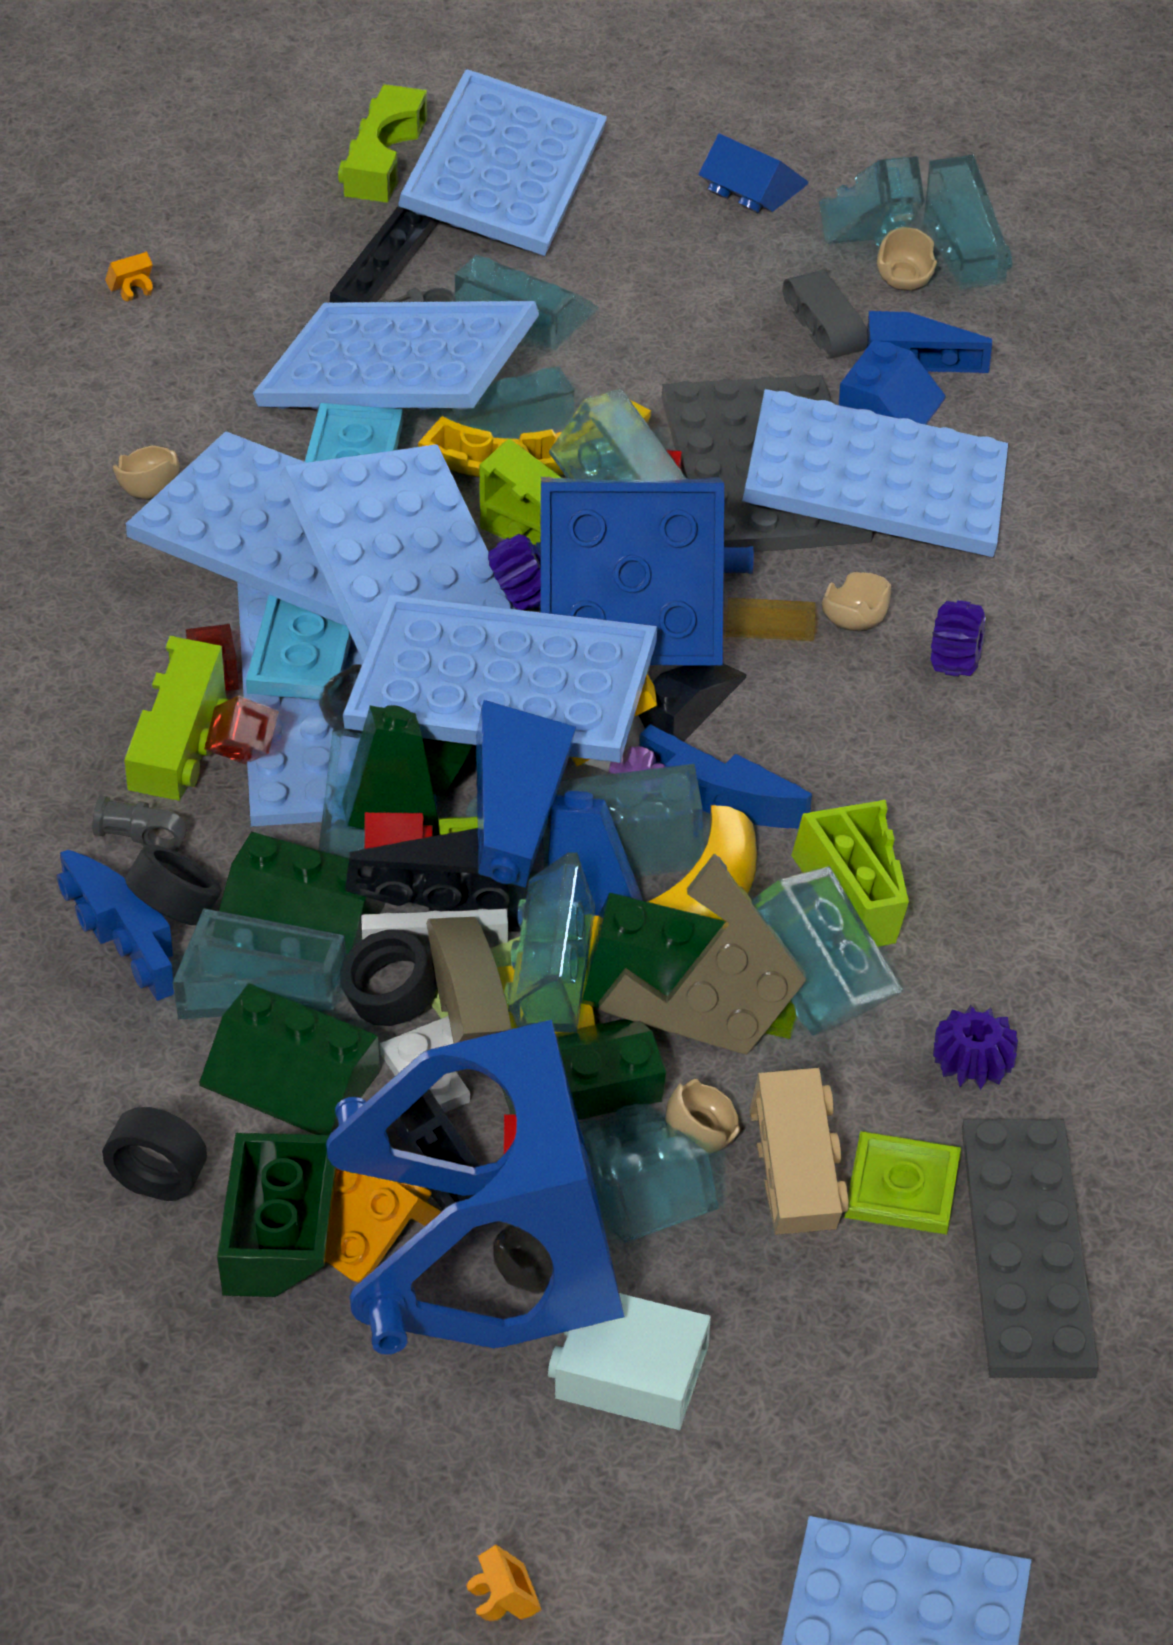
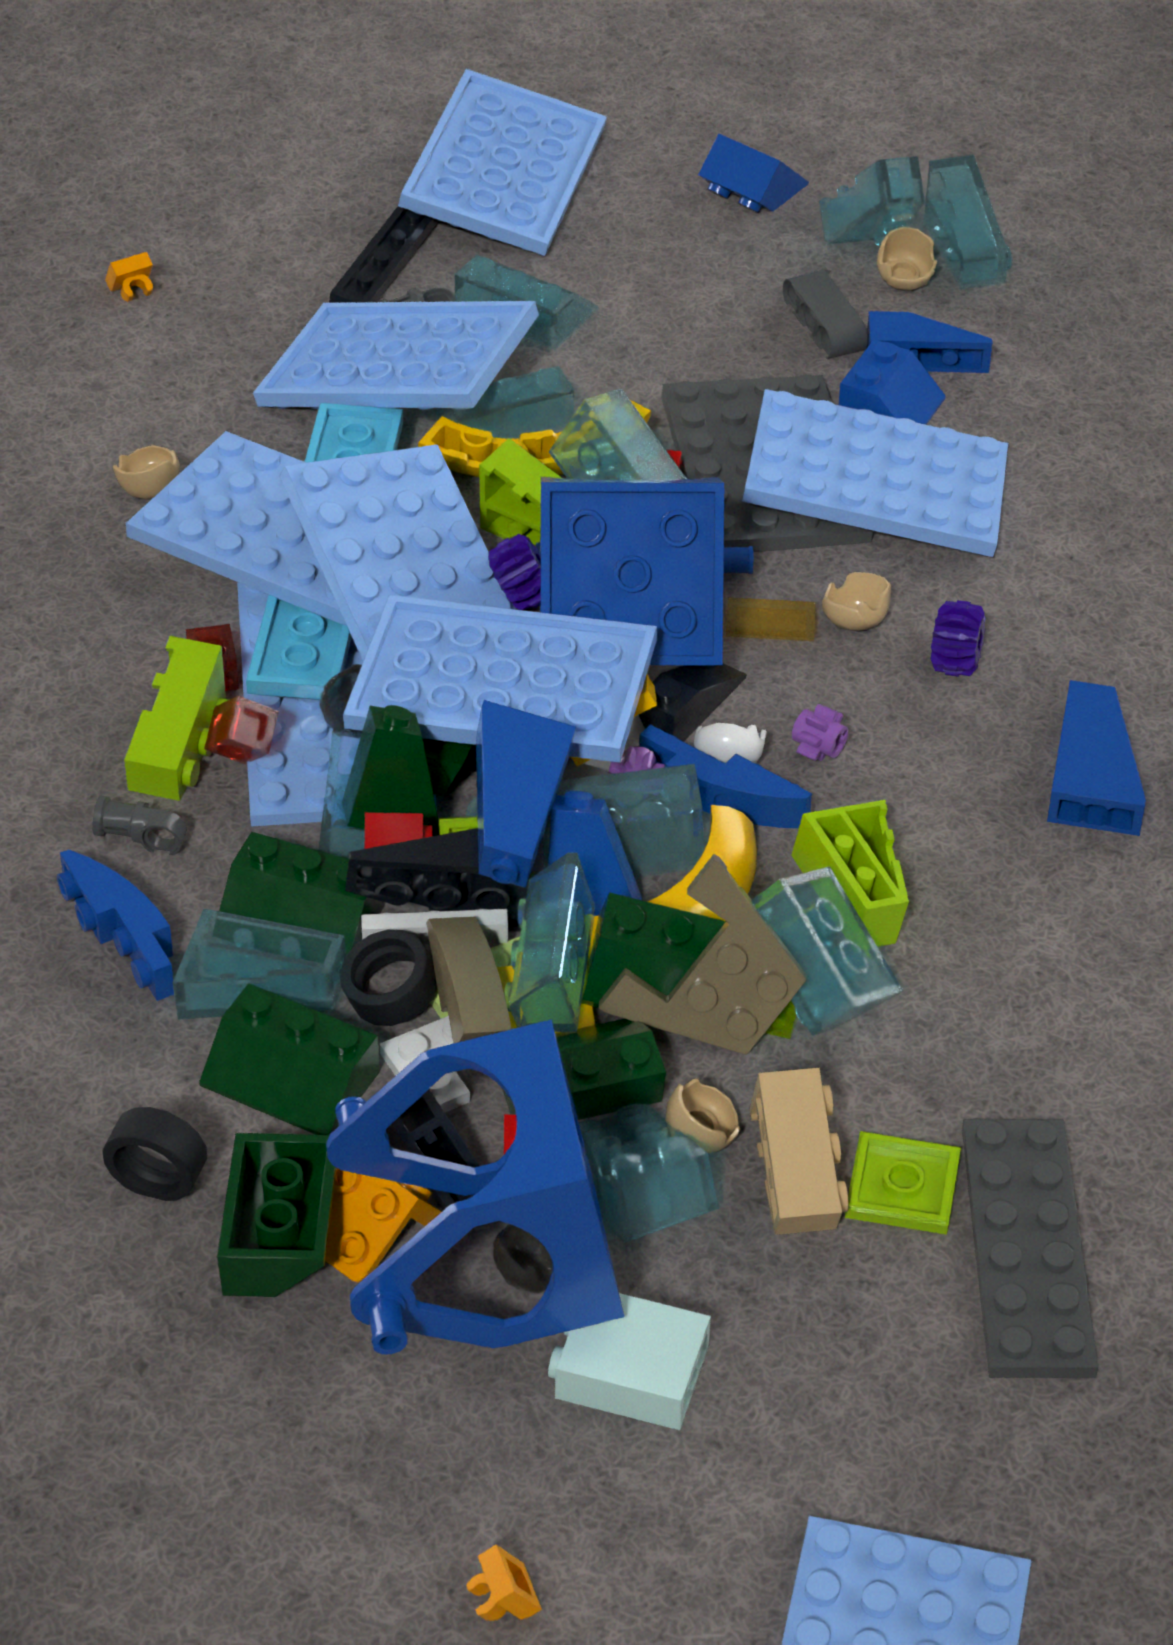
(172, 884): black tyre -> none
(371, 167): lime arch -> none
(726, 740): none -> white hair
(819, 733): none -> medium lavender gear
(975, 1046): dark purple gear -> none
(1095, 765): none -> blue slope

